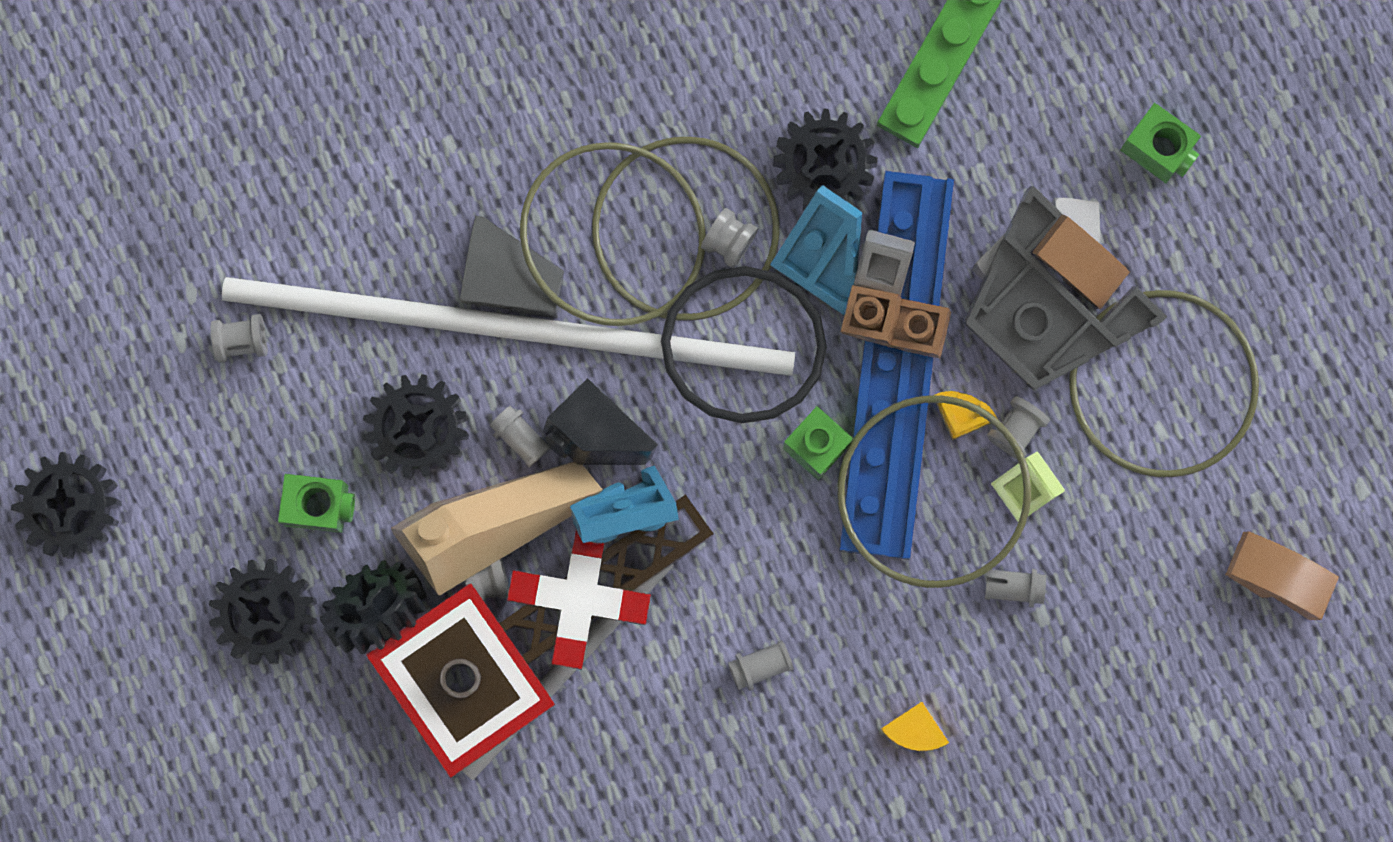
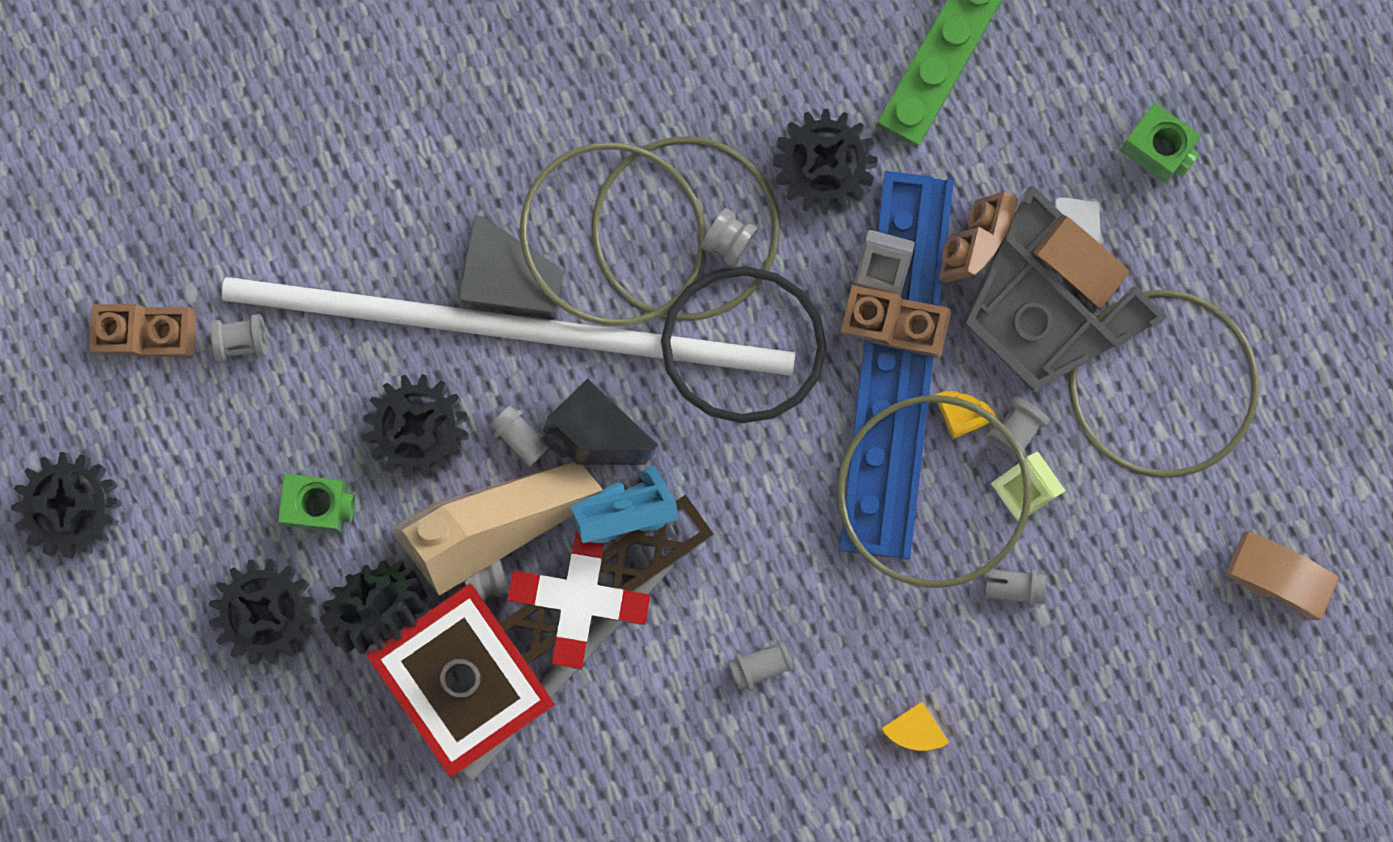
(142, 330): none -> medium nougat slope
(817, 443): bright green brick -> none
(824, 249): dark azure wing -> none
(972, 249): none -> medium nougat slope

